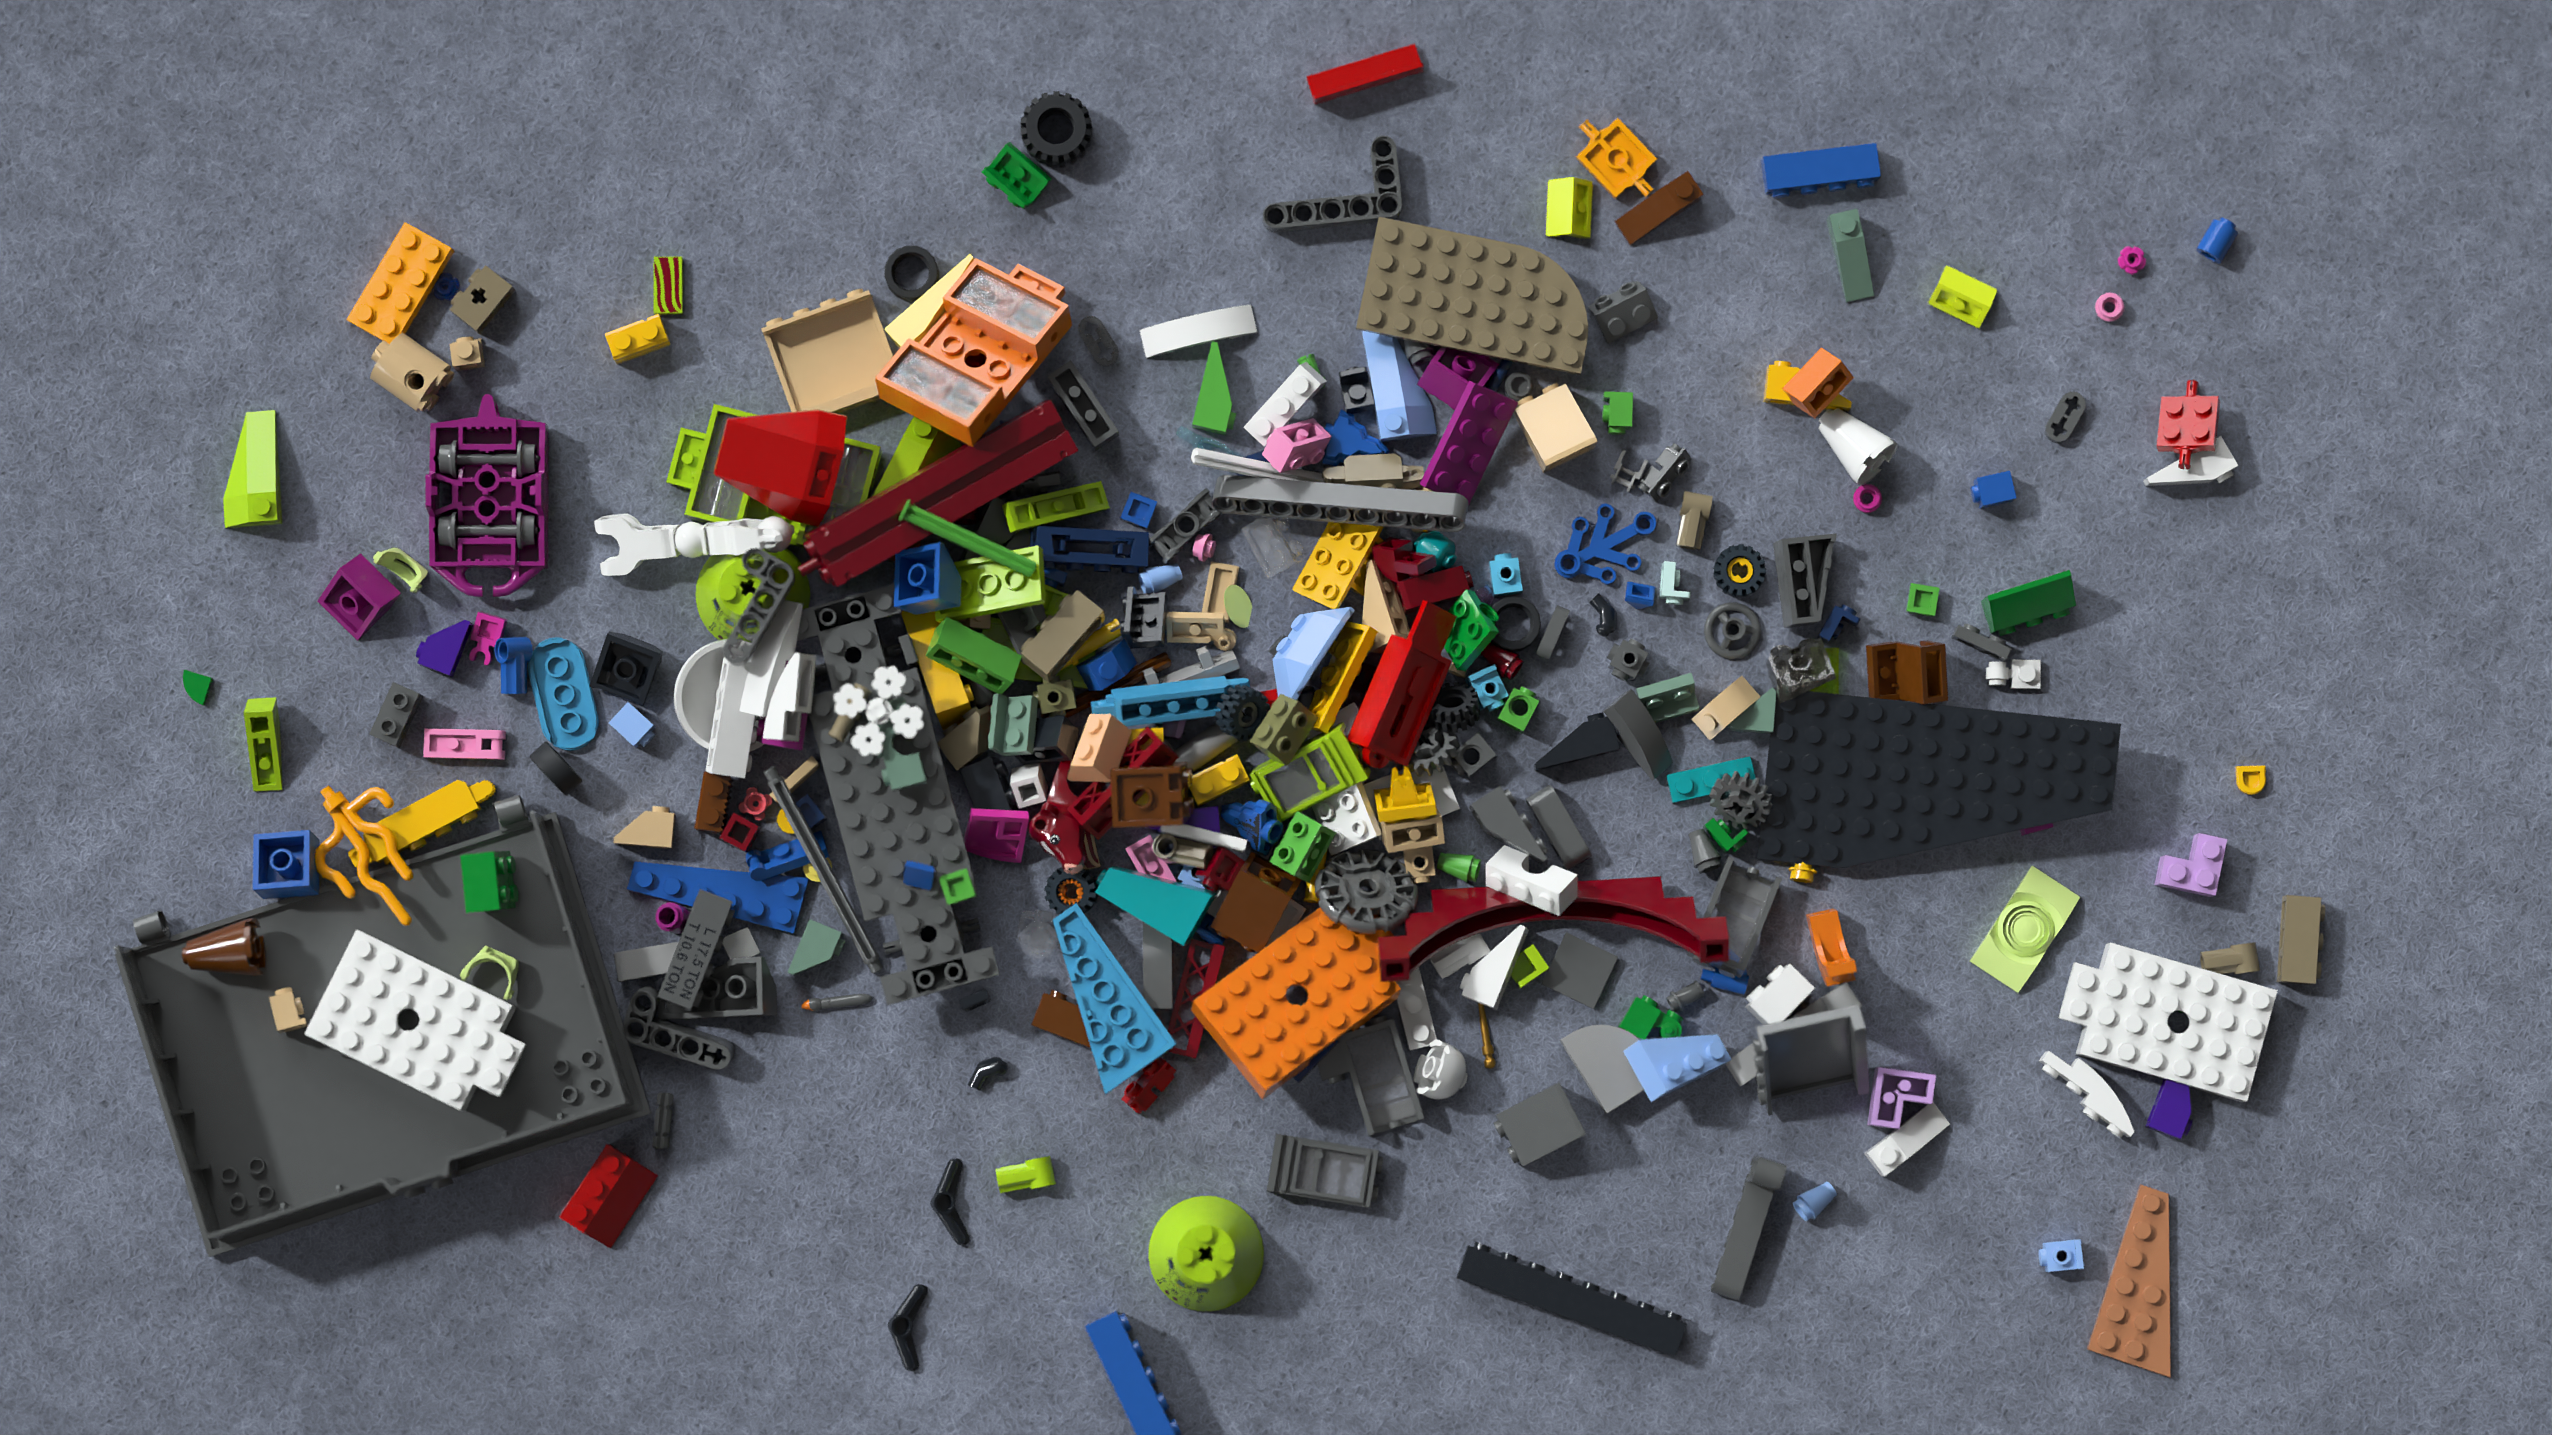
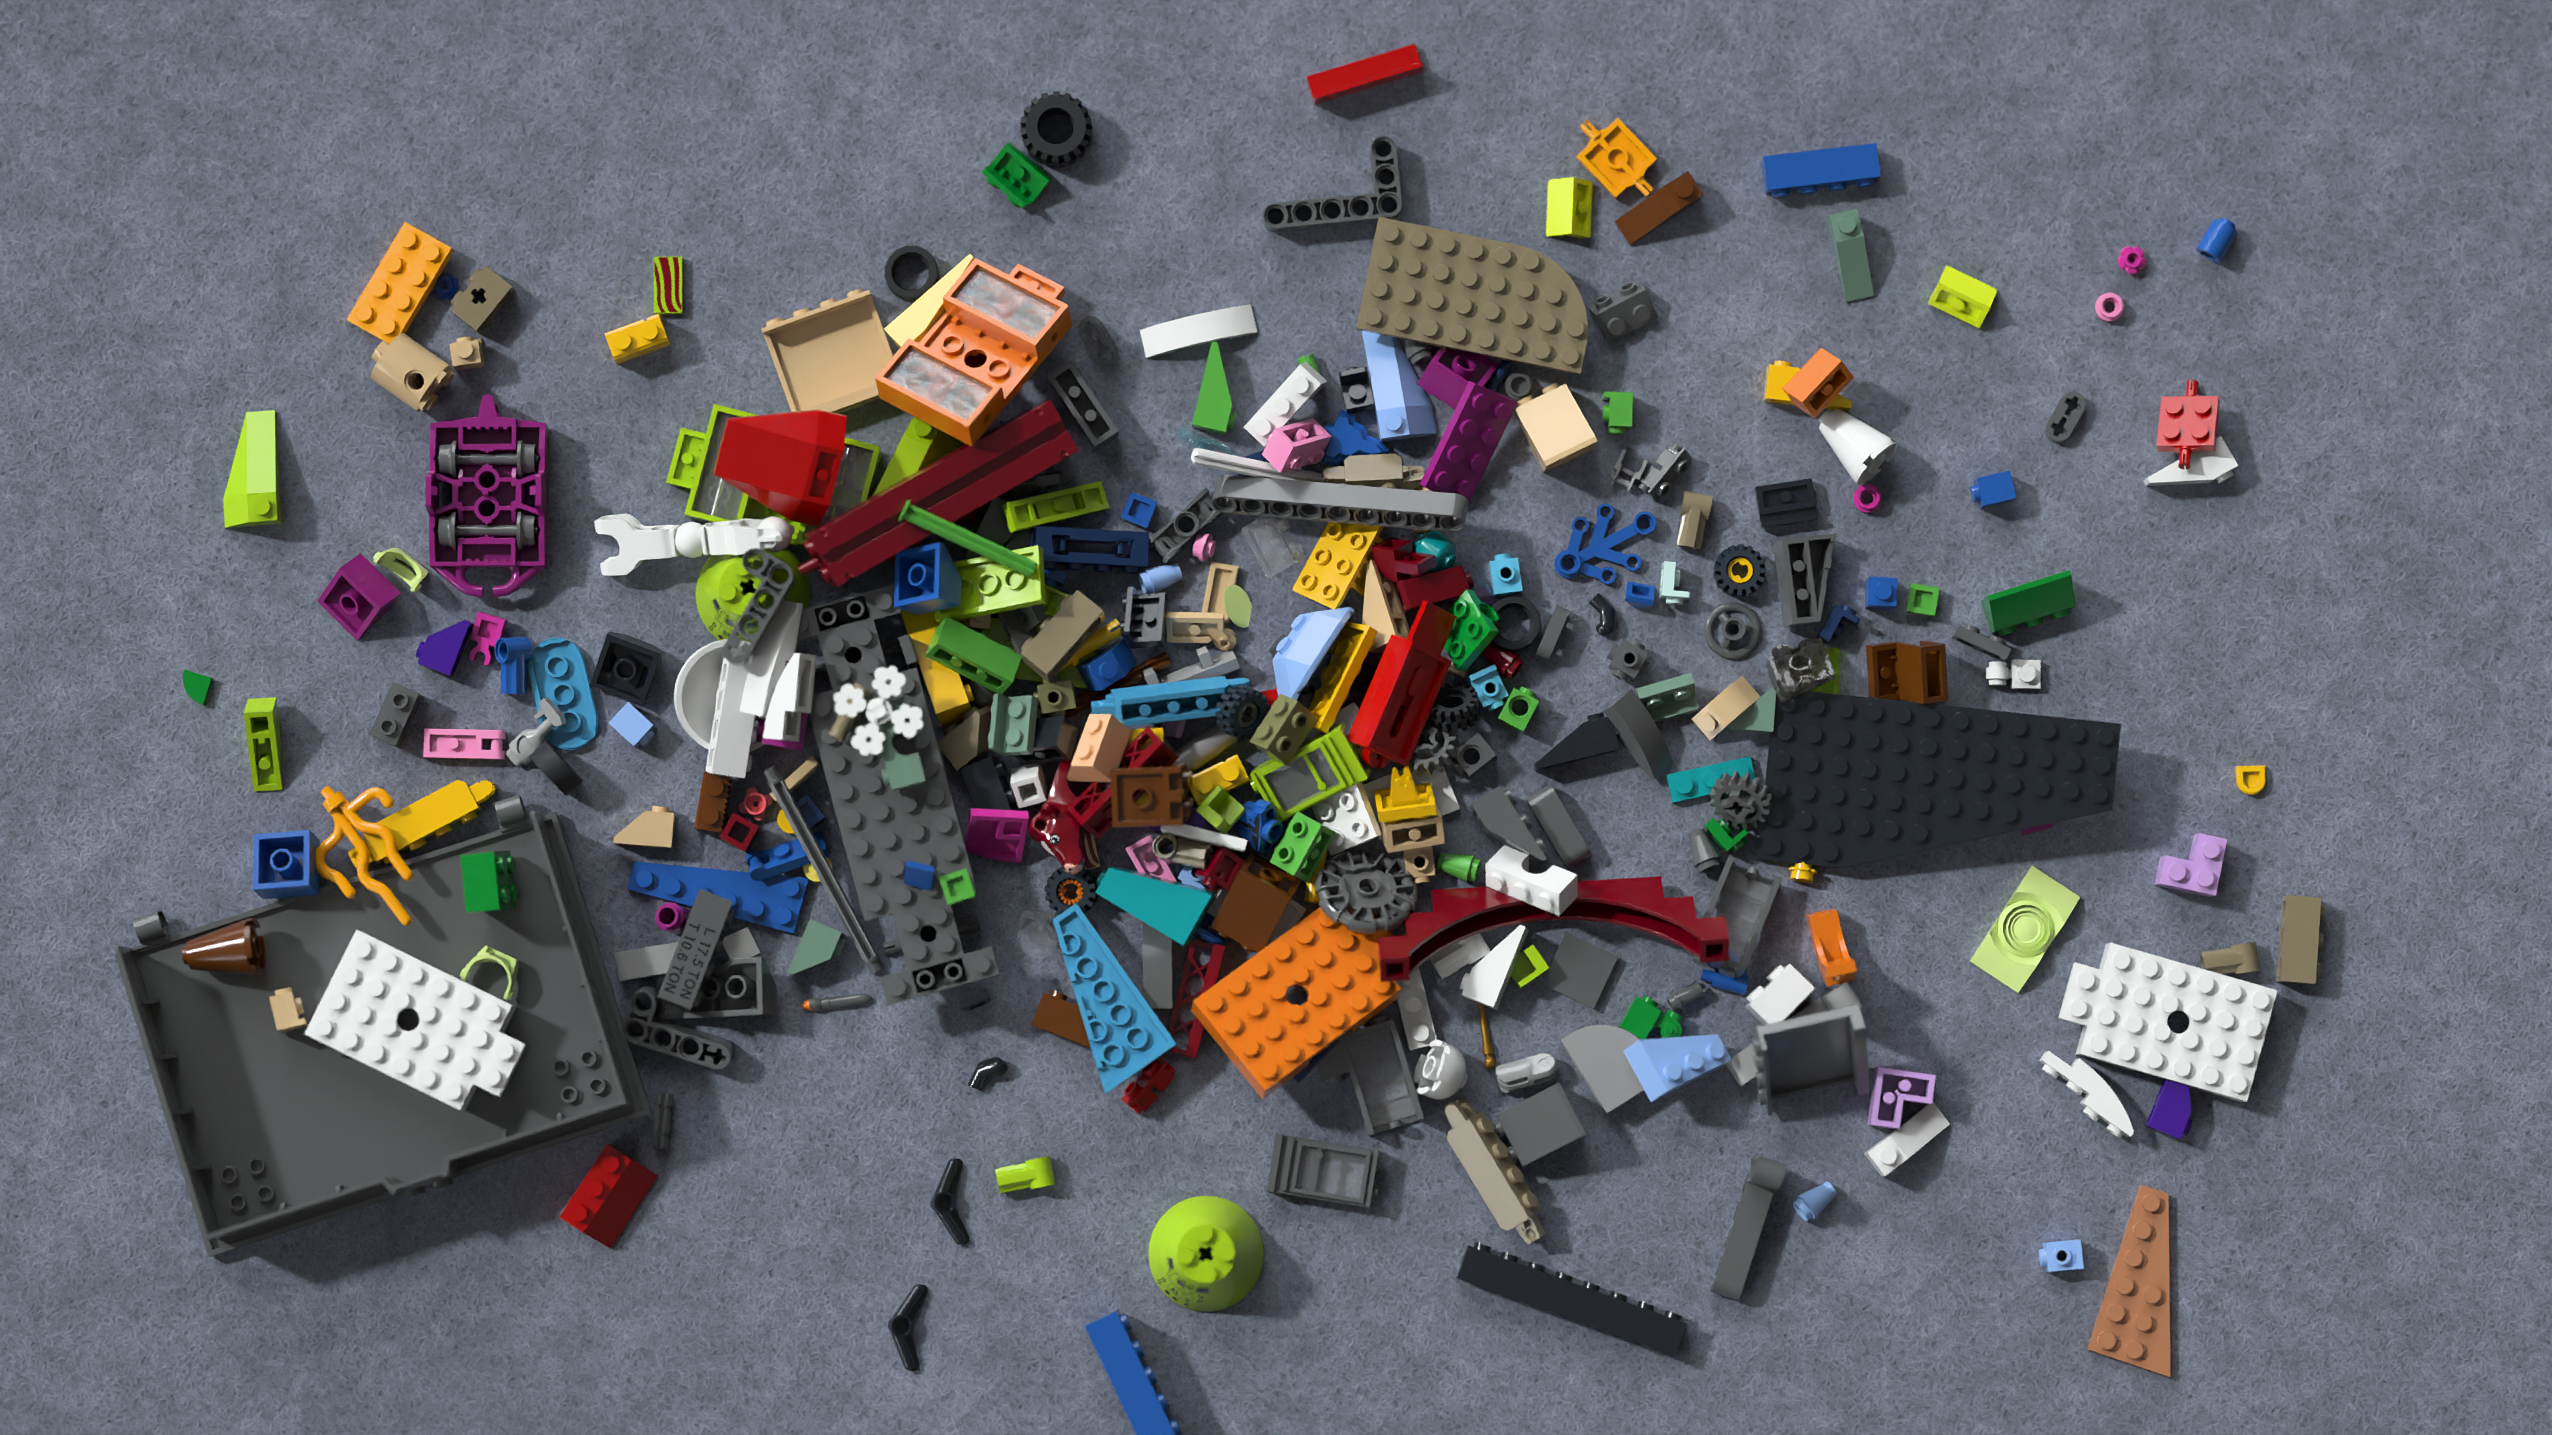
(531, 739): none -> light grey piece
(1221, 810): none -> lime panel
(1493, 1170): none -> hinge
(1526, 1072): none -> light grey arm
(1786, 503): none -> black plate
(1881, 593): none -> blue brick

